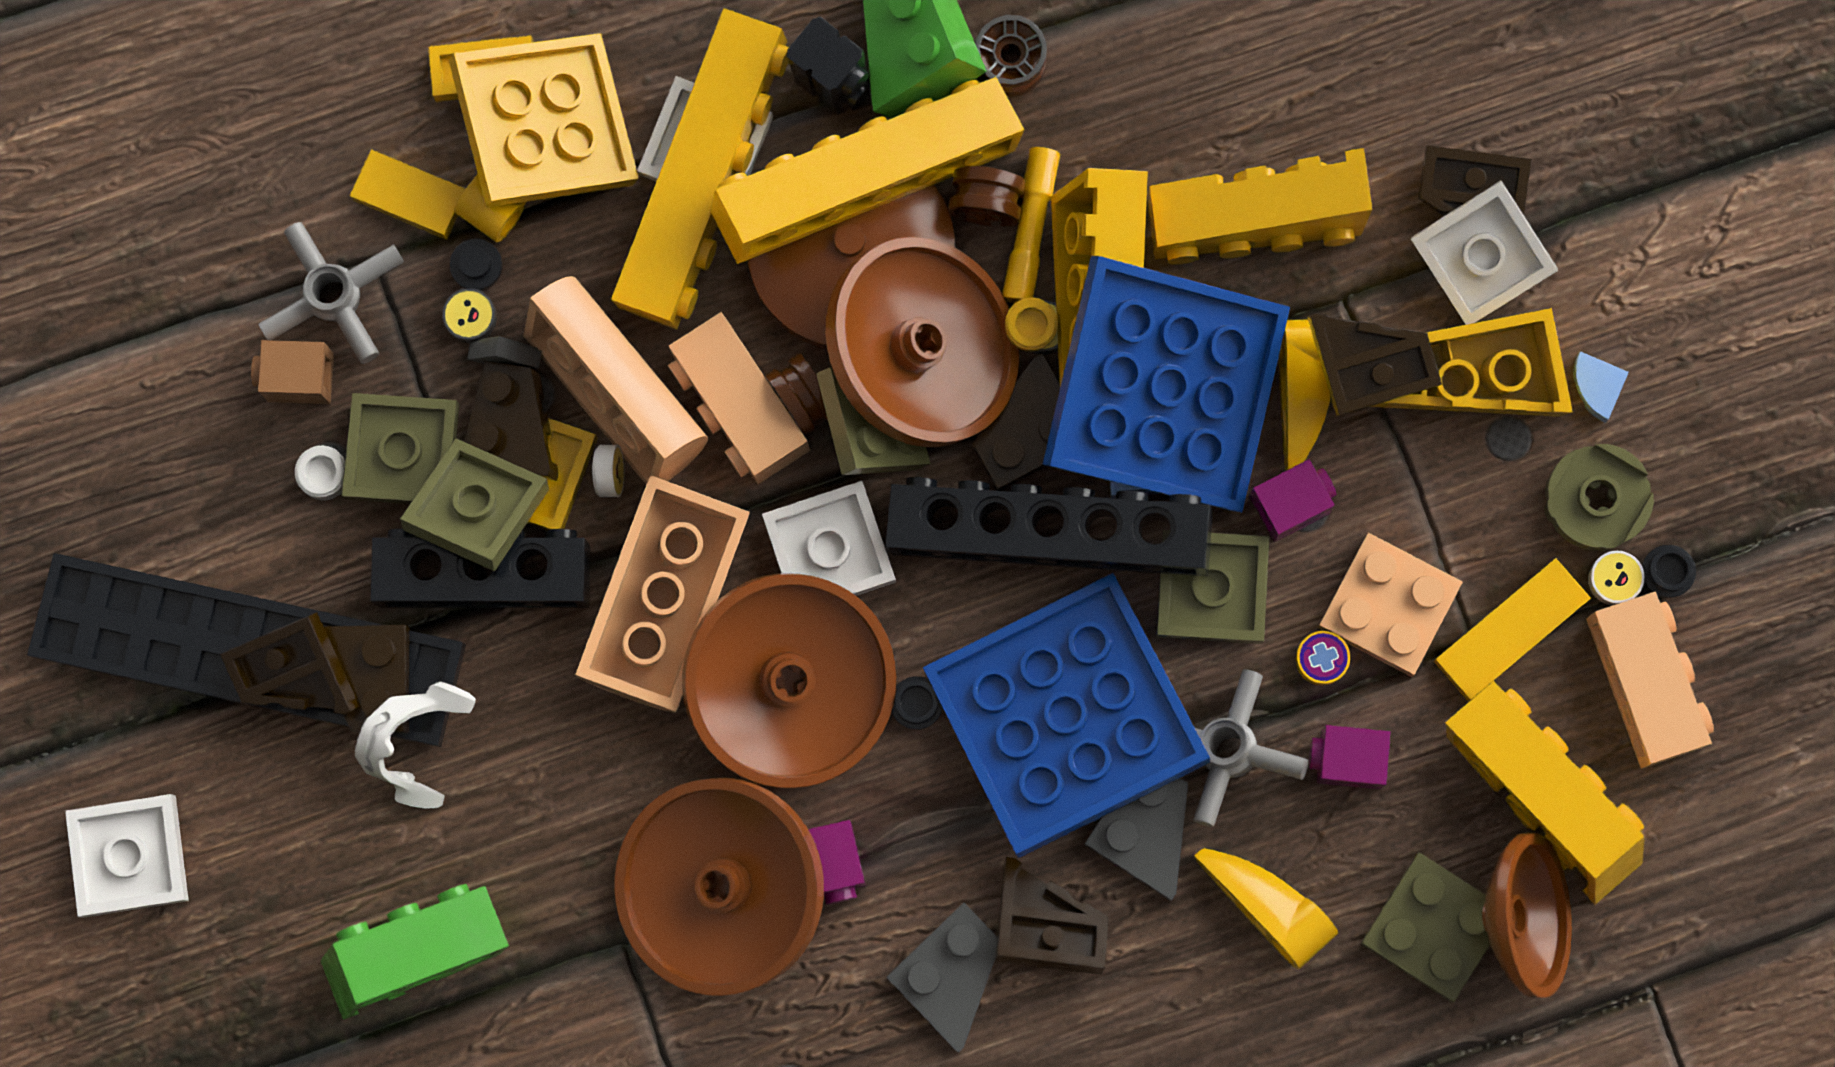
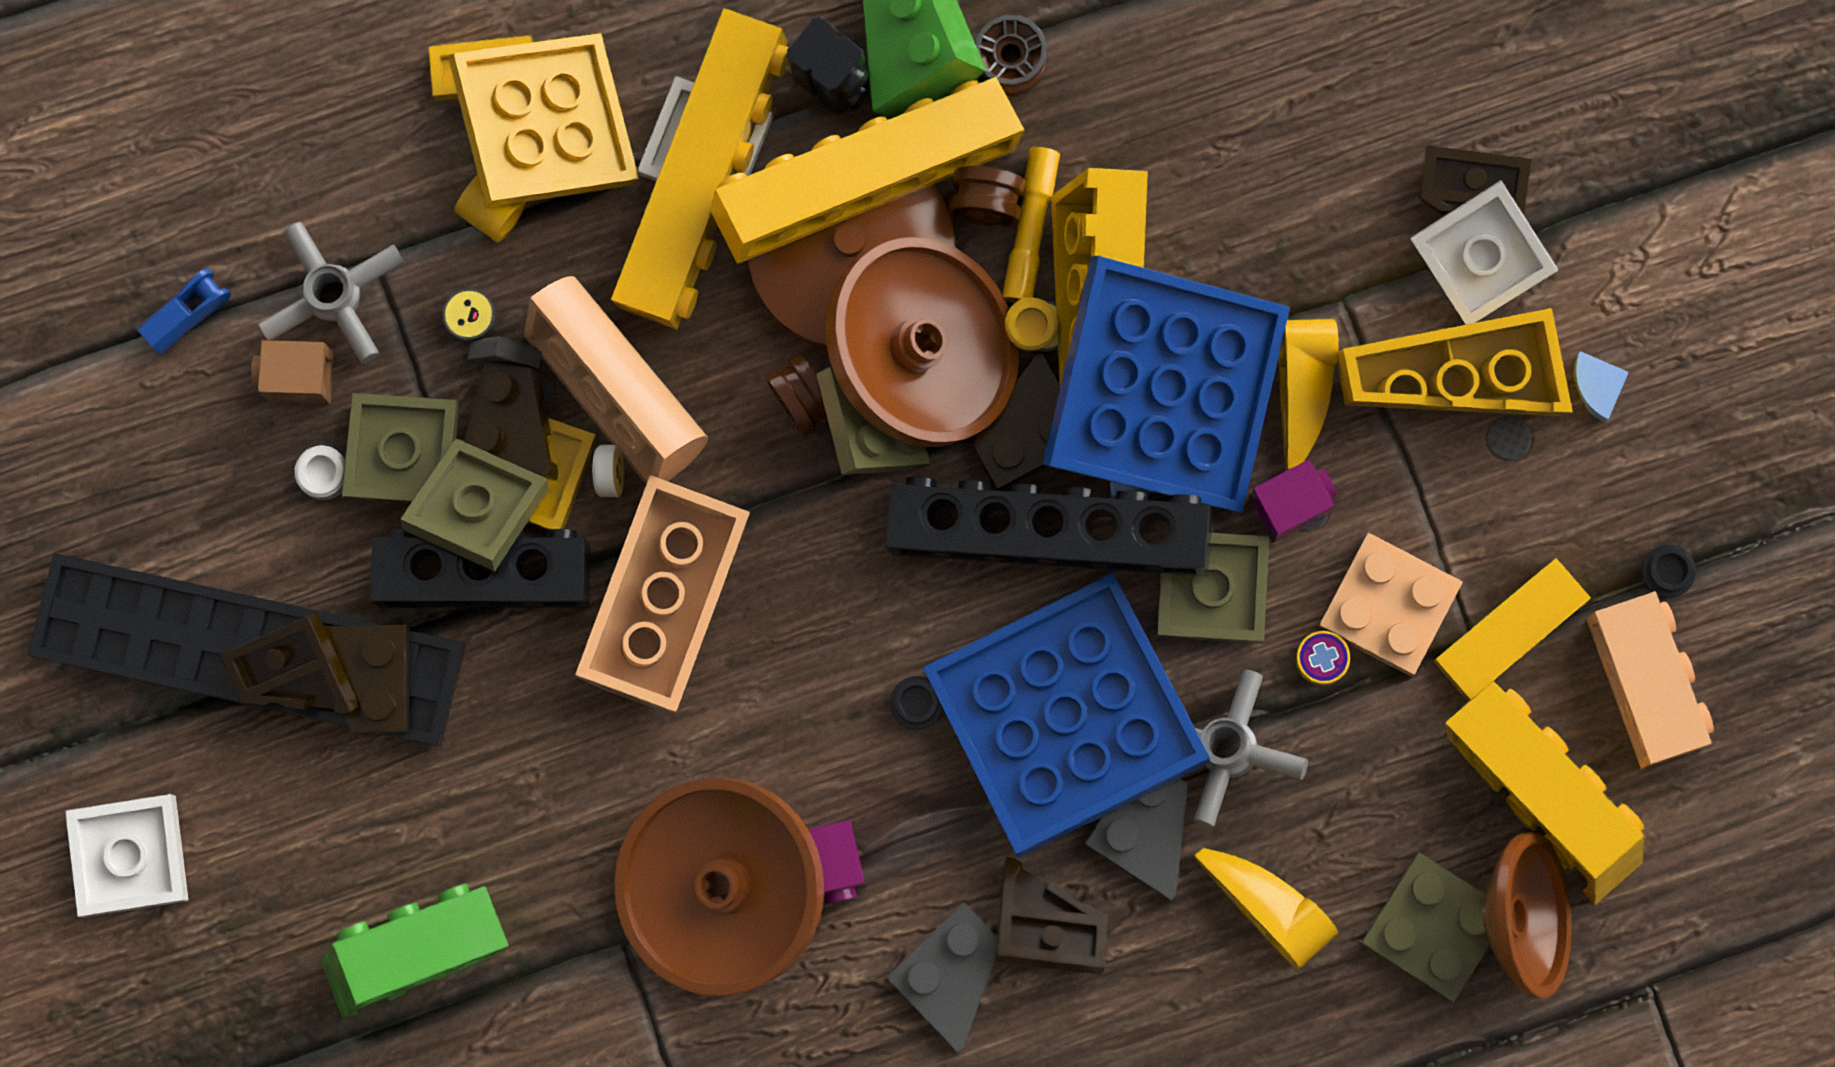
(175, 317): none -> blue bar
(375, 741): white helmet -> none
(407, 194): yellow tile -> none
(476, 264): black plate -> none
(737, 399): light nougat brick -> none
(789, 680): dark orange dish -> none
(832, 539): white plate -> none
(1261, 209): yellow wedge -> none
(1351, 757): magenta brick -> none
(1371, 362): dark brown wing -> none
(1569, 507): olive plate -> none
(1616, 577): light yellow tile -> none

